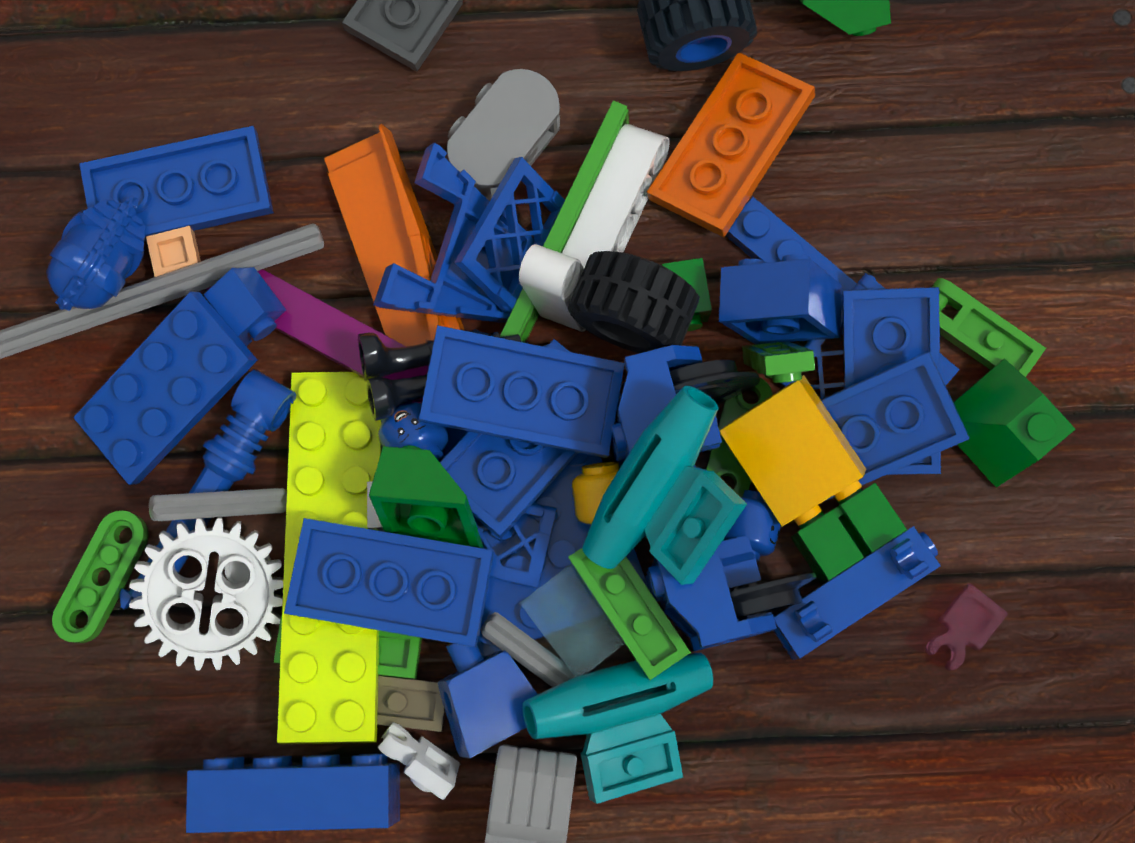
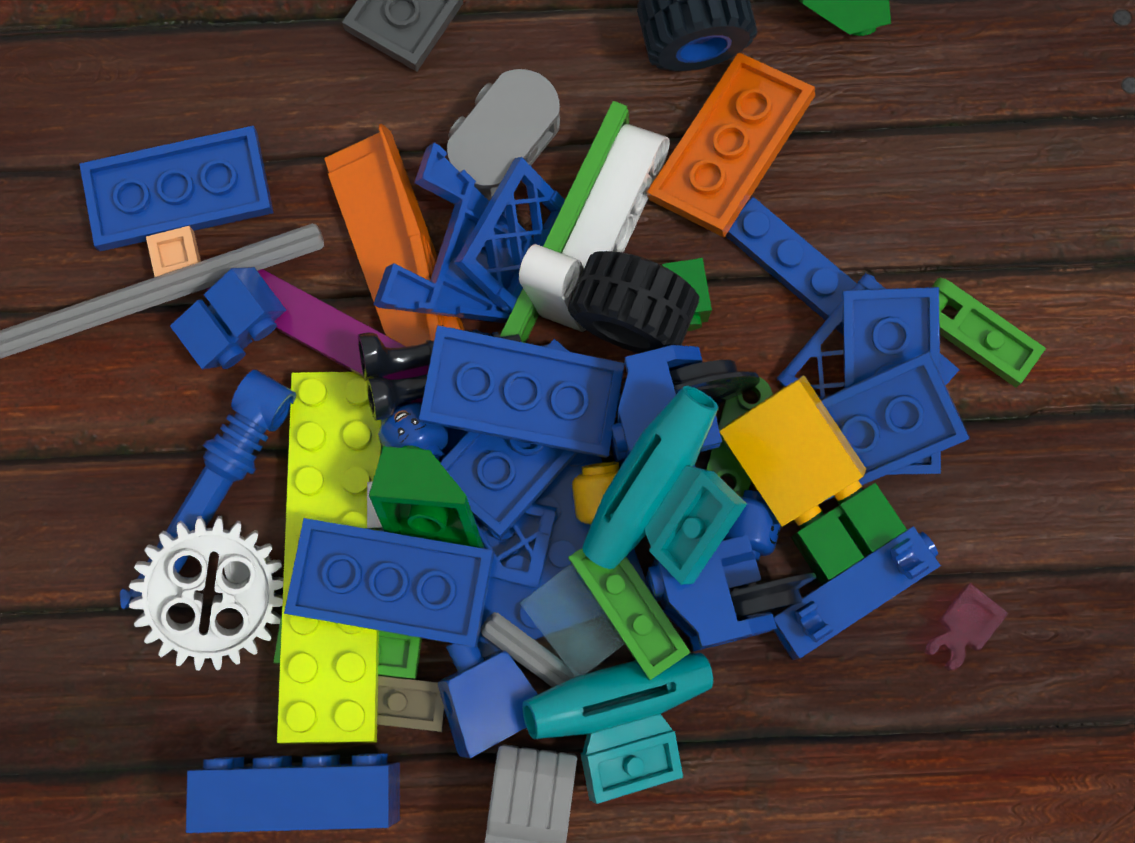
(83, 589): bright green plate -> none
(96, 254): blue helmet -> none
(165, 388): blue plate -> none
(217, 504): light grey axle -> none
(425, 763): white plate -> none
(779, 360): bright green plate -> none
(780, 300): blue brick -> none
(1008, 423): green slope -> none

